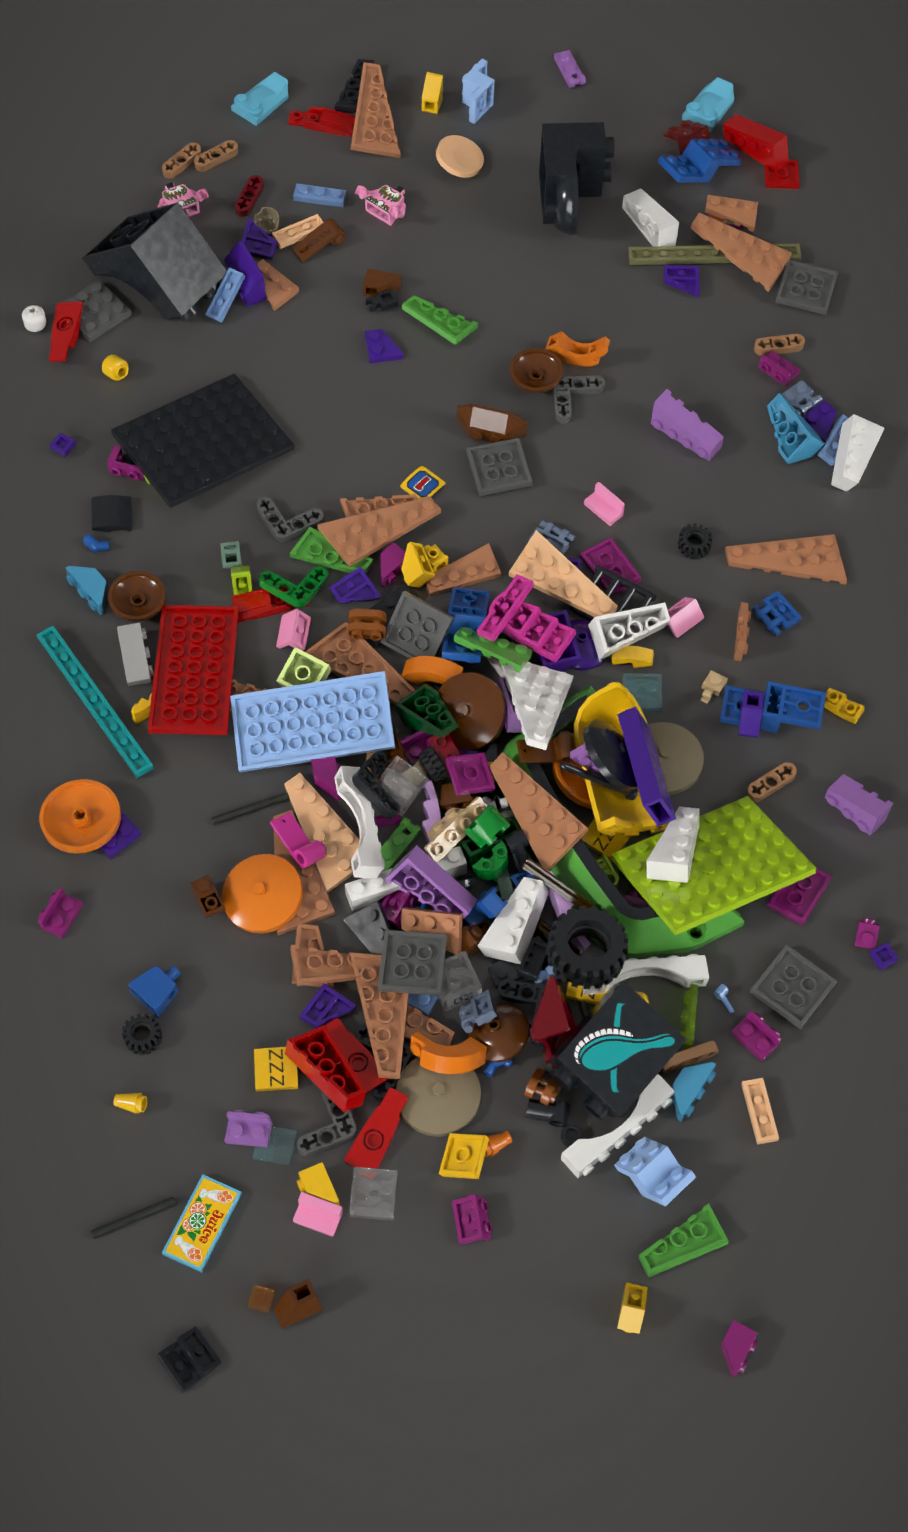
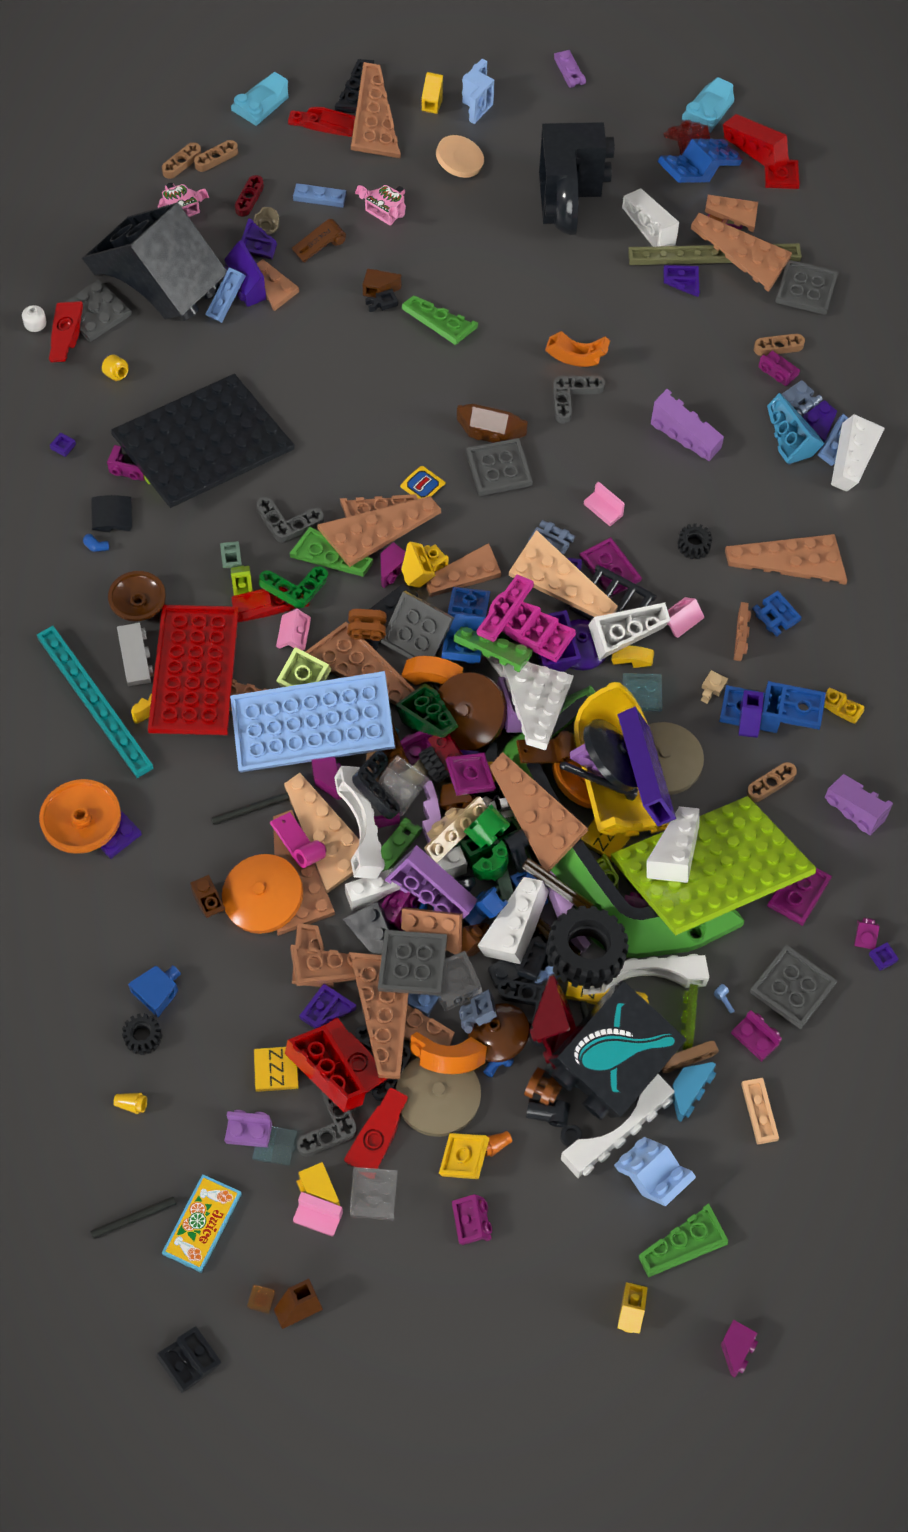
(59, 913): magenta bracket -> none
(89, 585): dark azure slope -> none
(296, 231): light nougat plate -> none
(354, 588): dark purple wing -> none
(381, 347): dark purple wing -> none
(536, 370): reddish brown dish -> none

